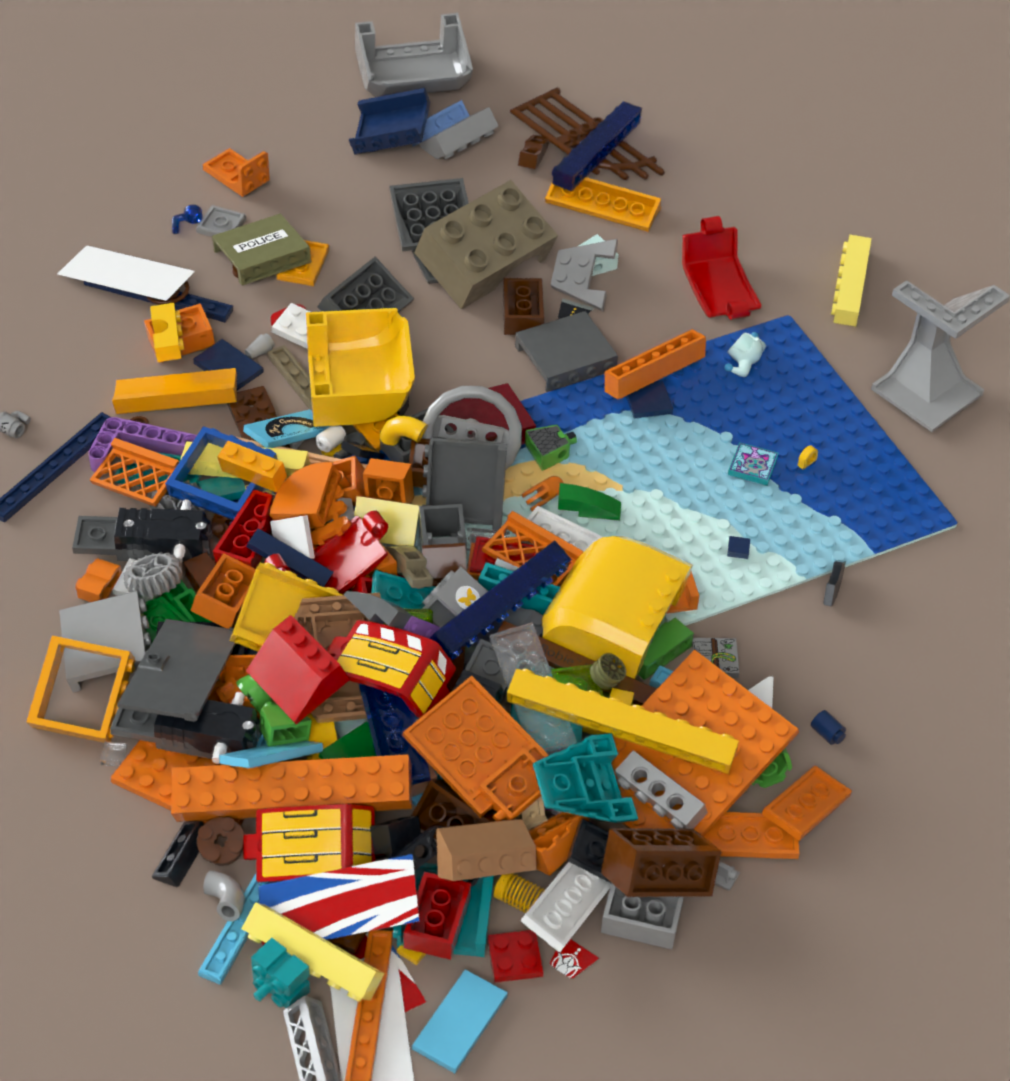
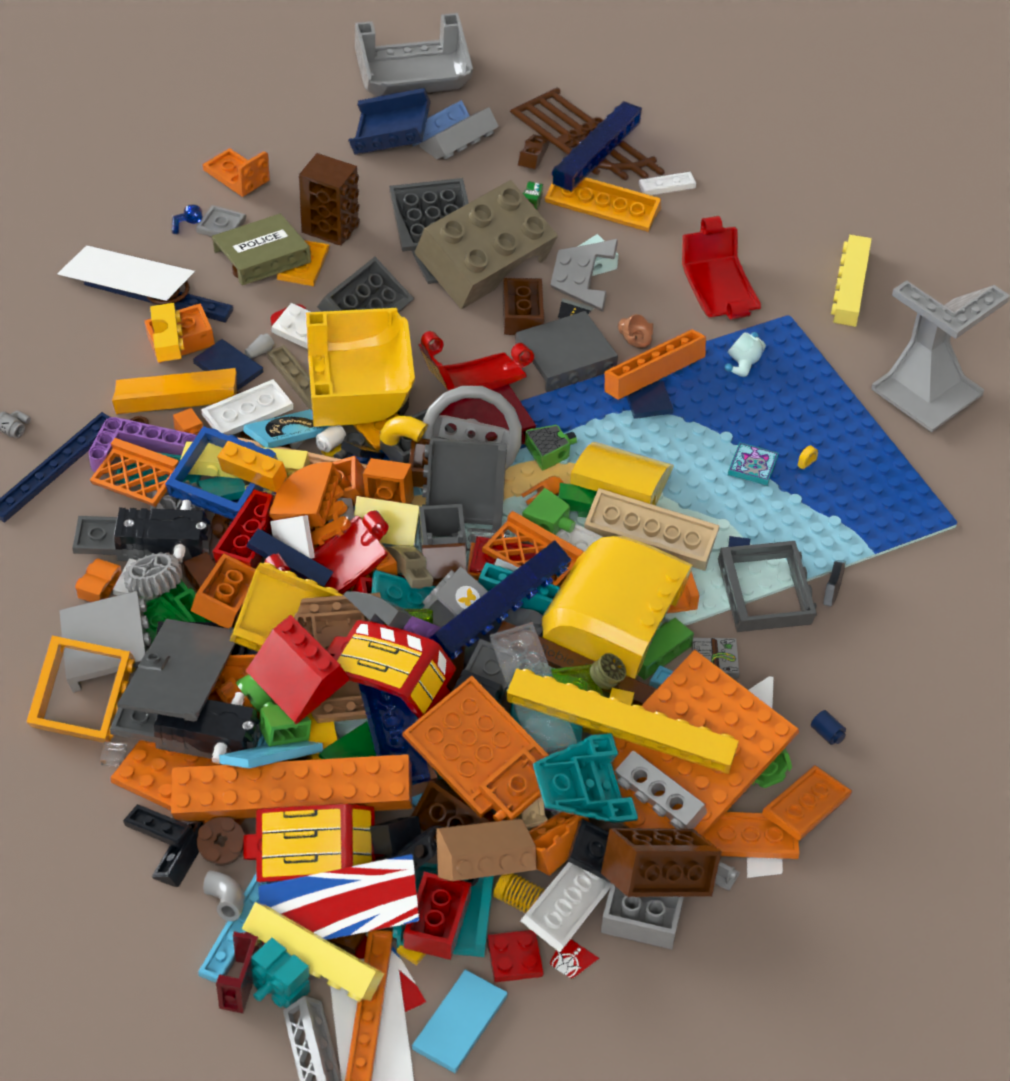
(158, 826): none -> black tile
(187, 422): none -> orange brick
(232, 991): none -> dark red panel
(247, 407): none -> white plate
(329, 199): none -> reddish brown brick
(488, 371): none -> red panel
(534, 193): none -> green leg
(550, 513): none -> bright green torso
(621, 472): none -> yellow slope
(636, 330): none -> nougat piece
(656, 526): none -> tan arch
(667, 183): none -> white tile
(760, 552): none -> dark grey window
(763, 866): none -> white sticker

